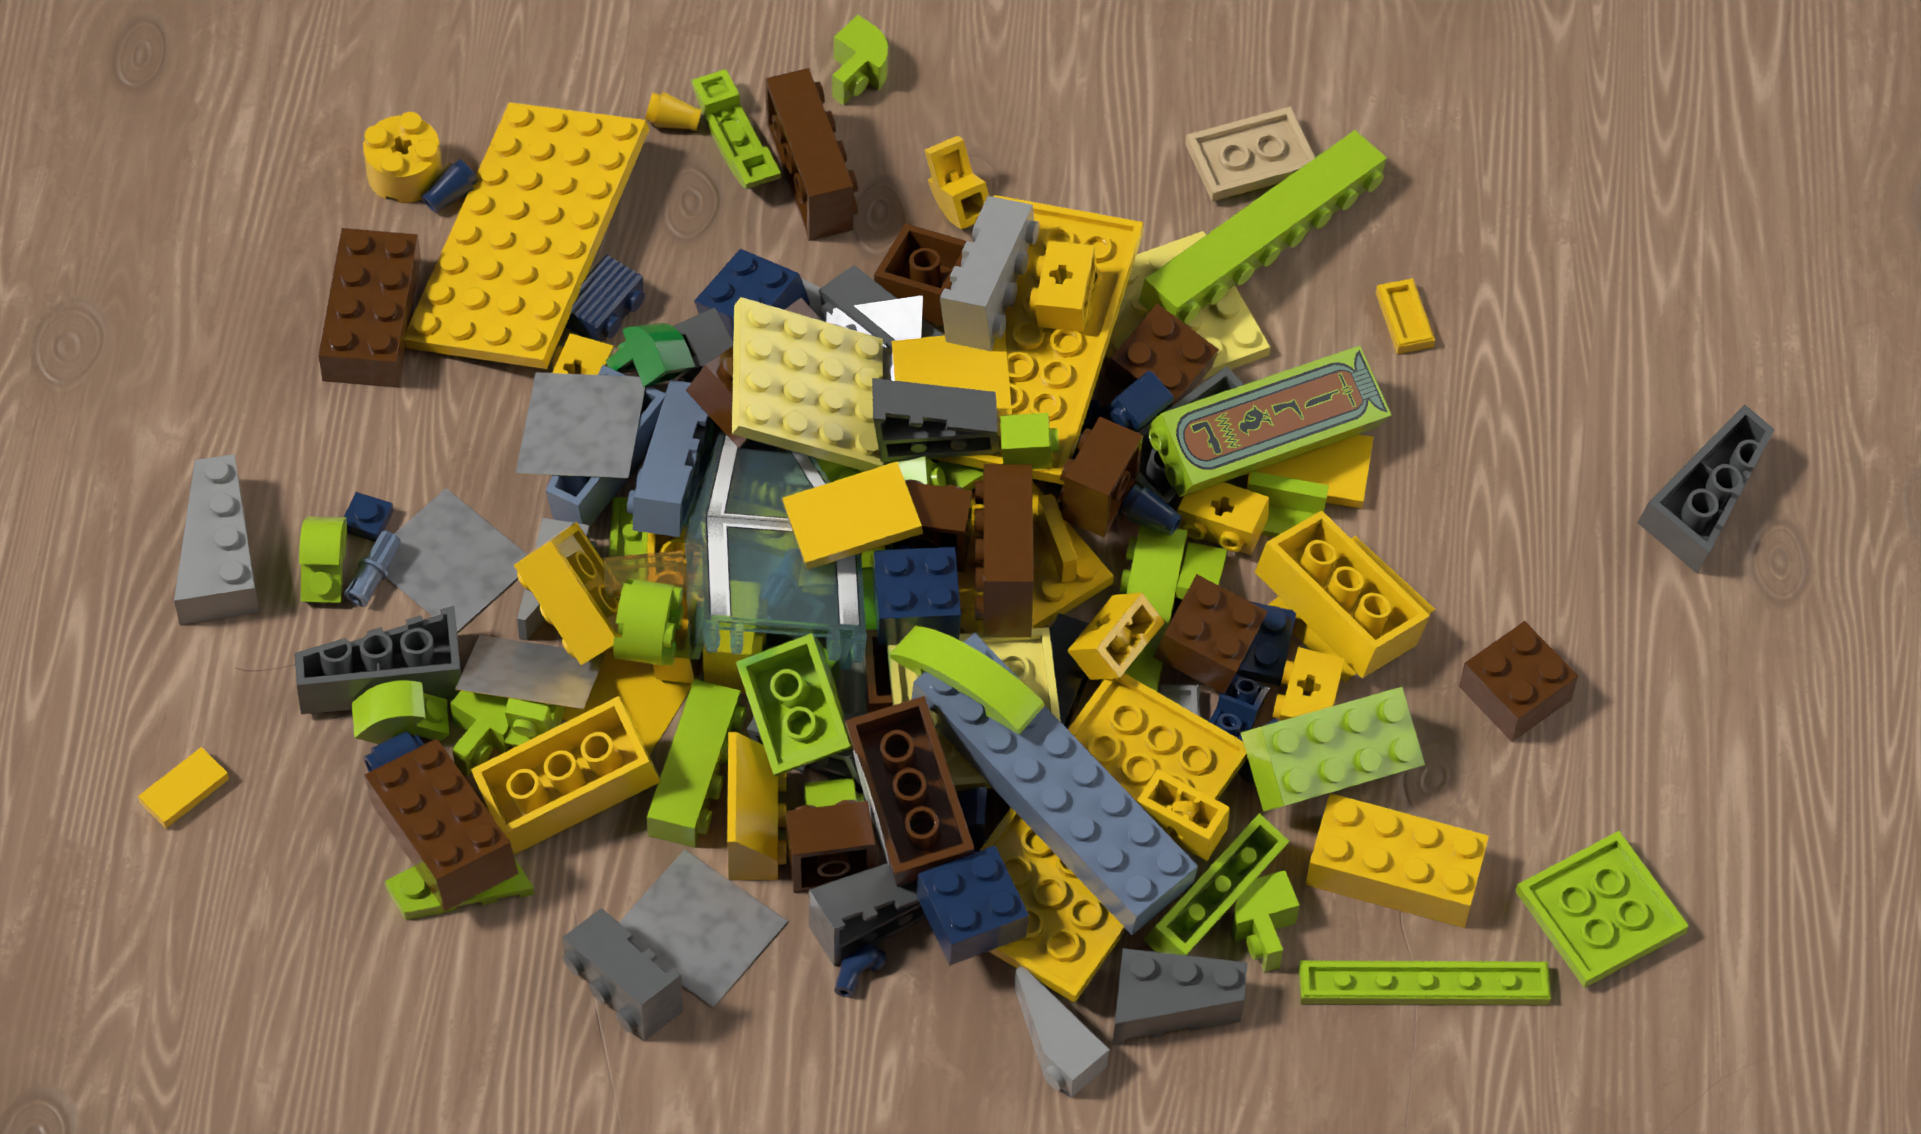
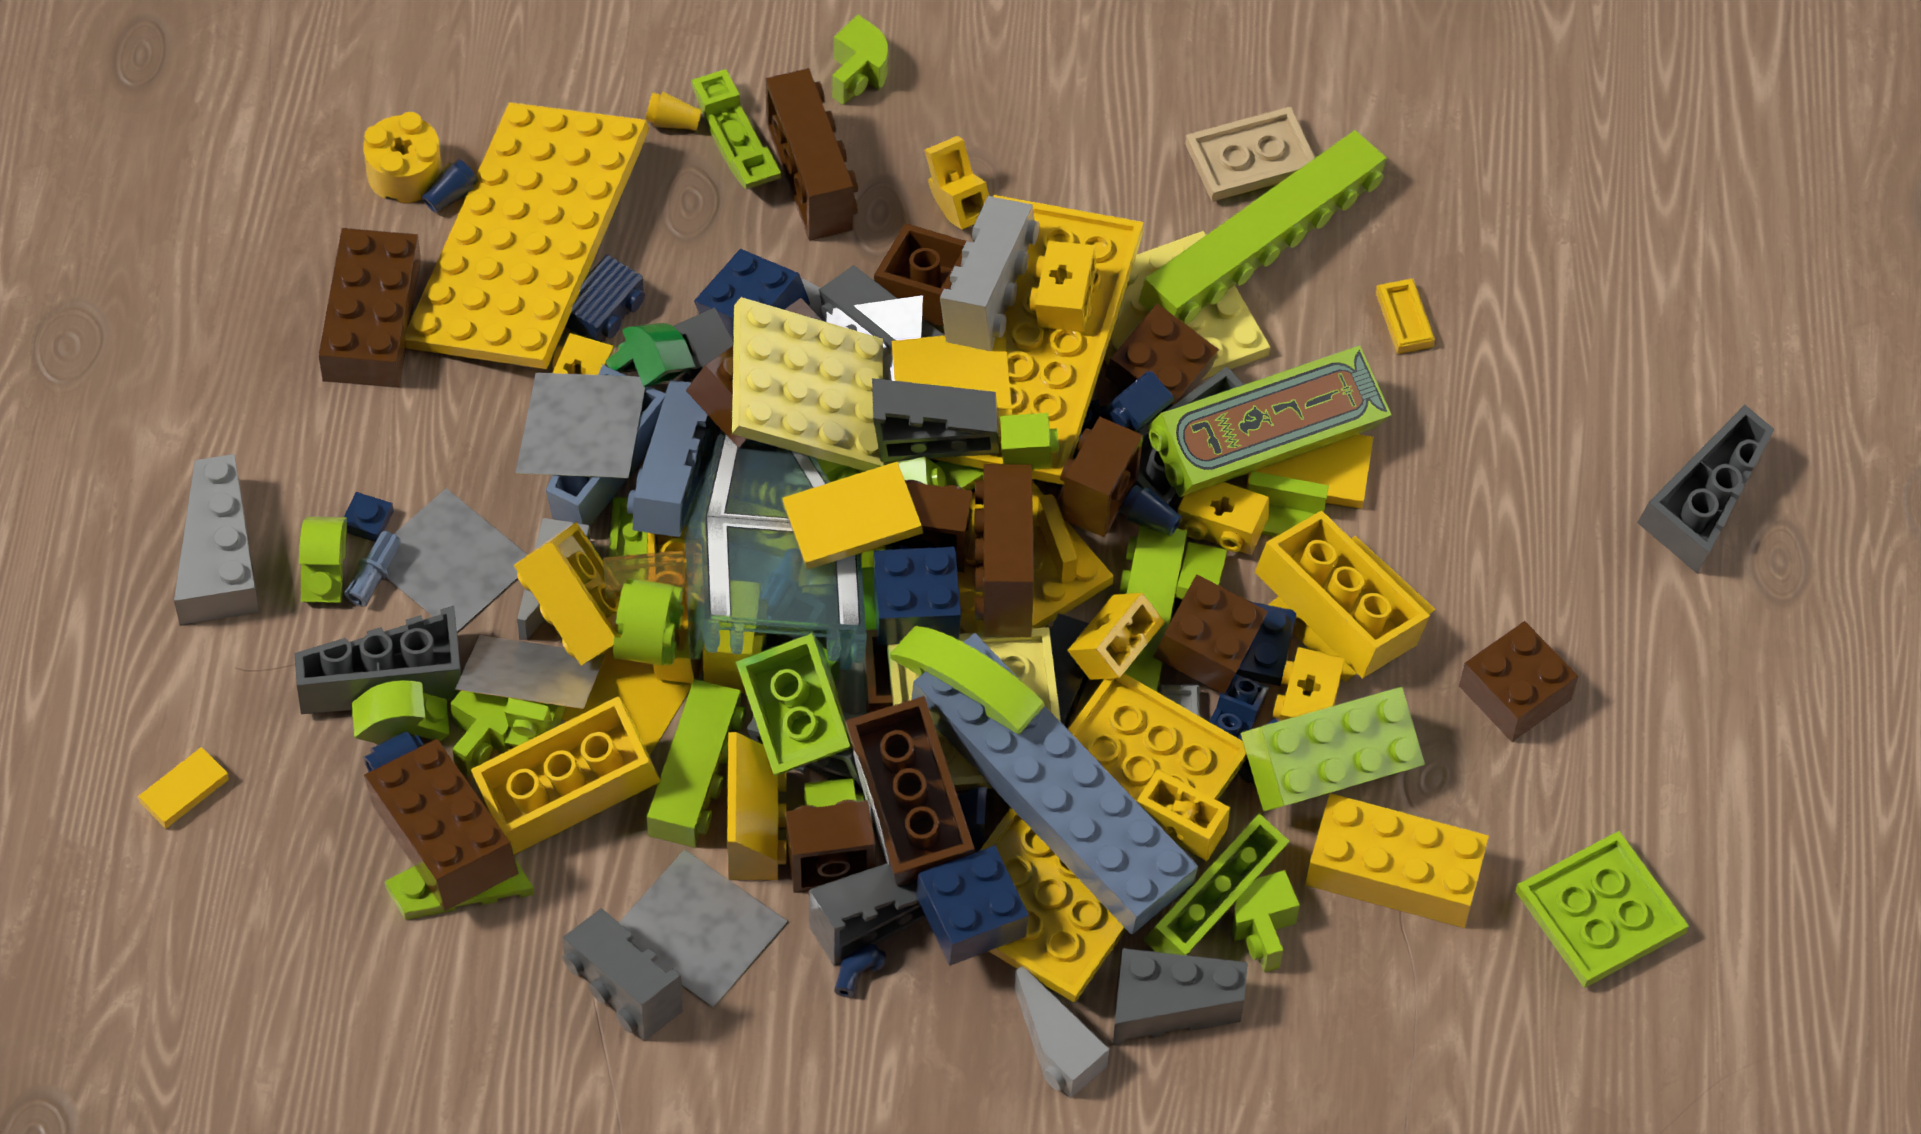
(1424, 982): lime tile -> none

